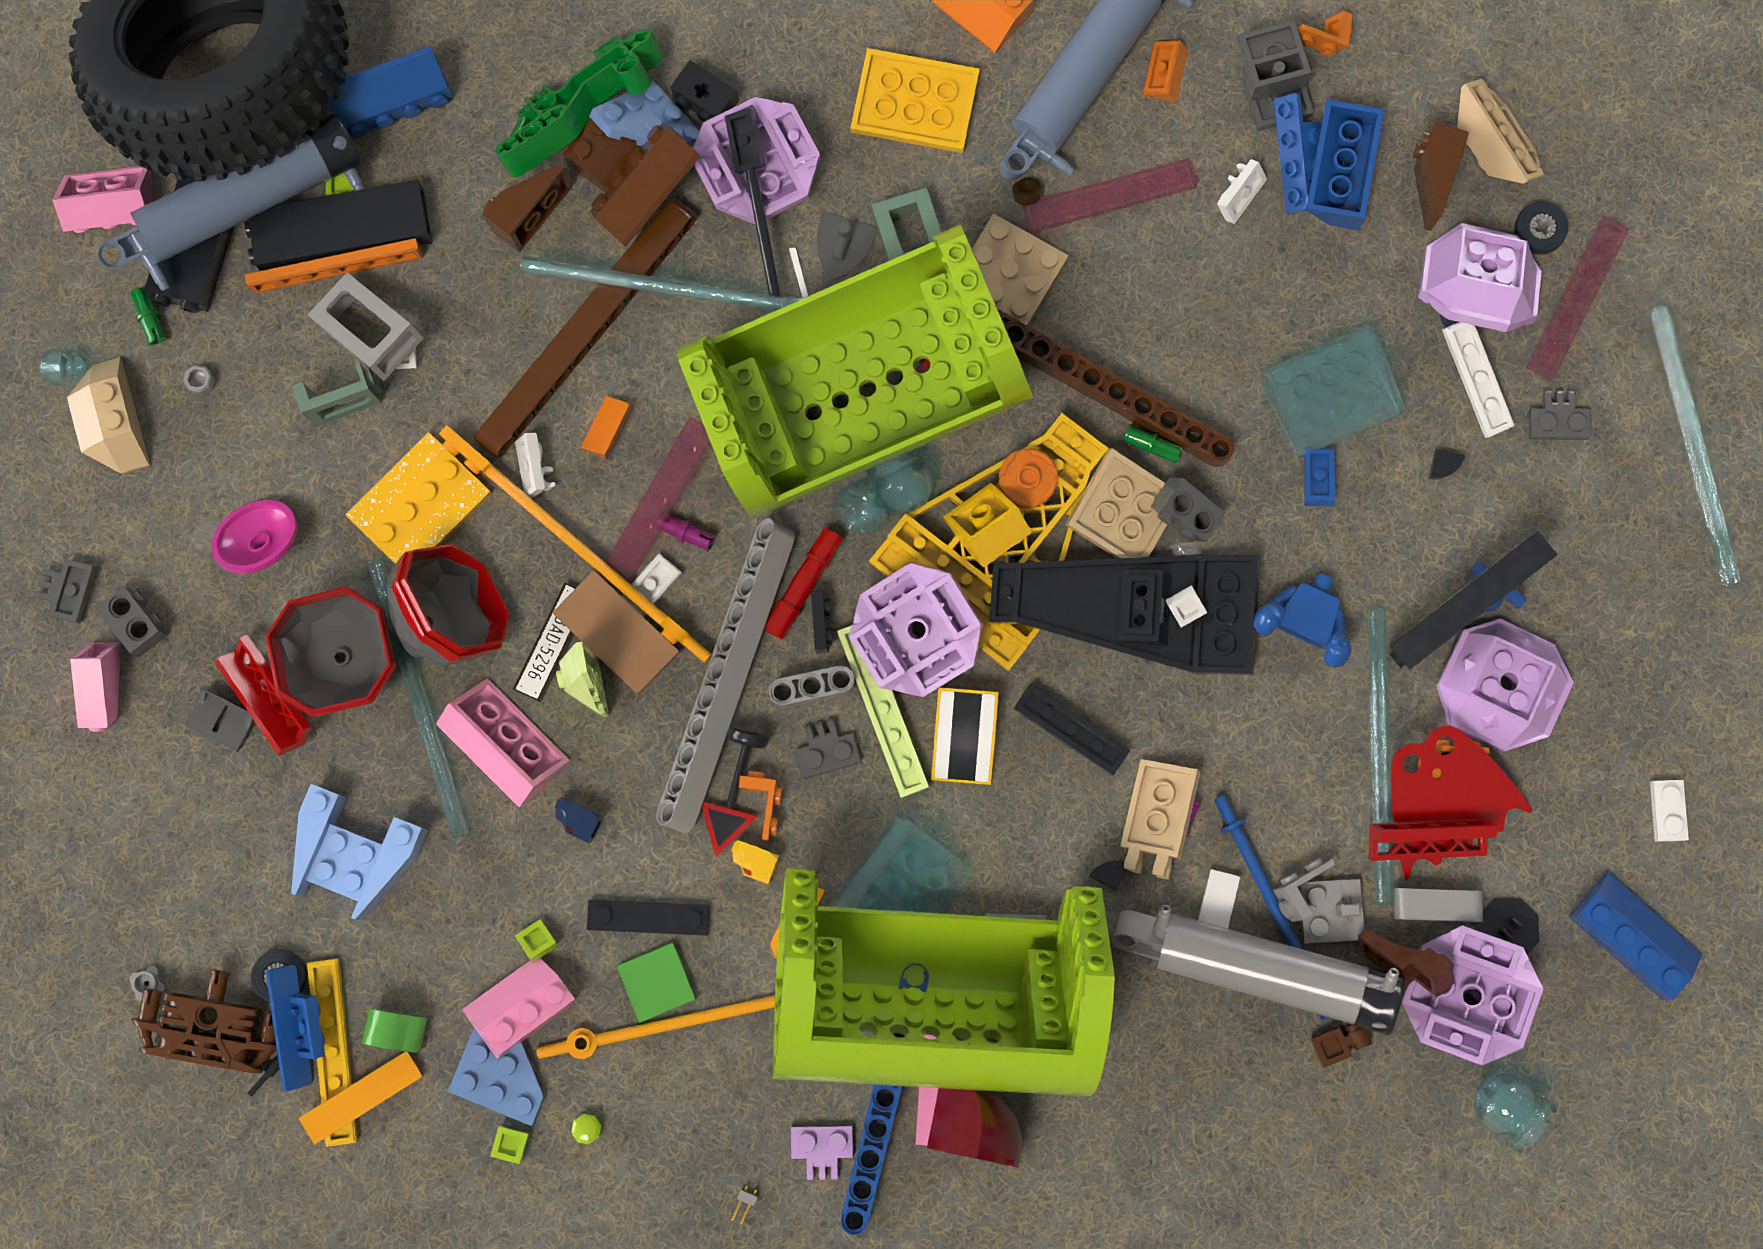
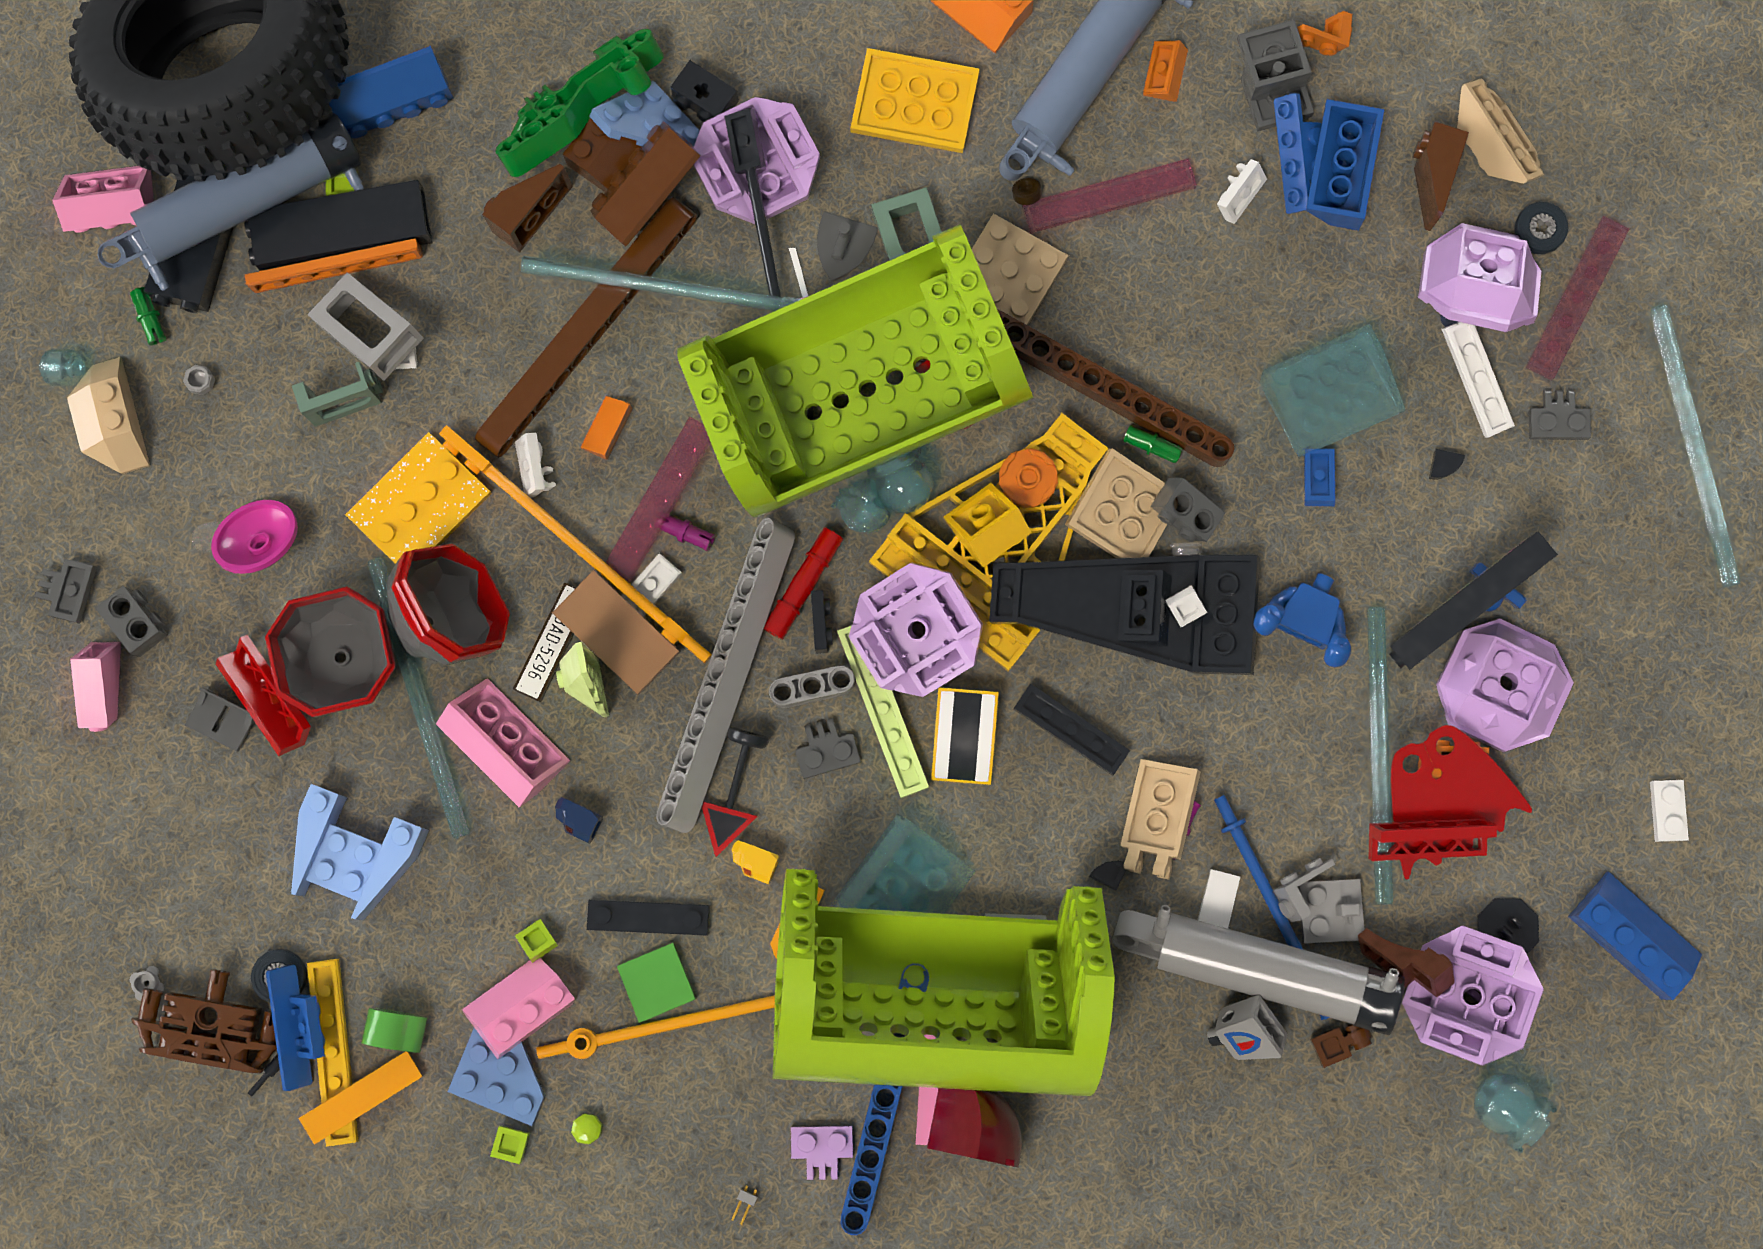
(756, 782): orange bracket -> none
(1249, 1030): none -> light grey torso
(1438, 905): light grey beam -> none

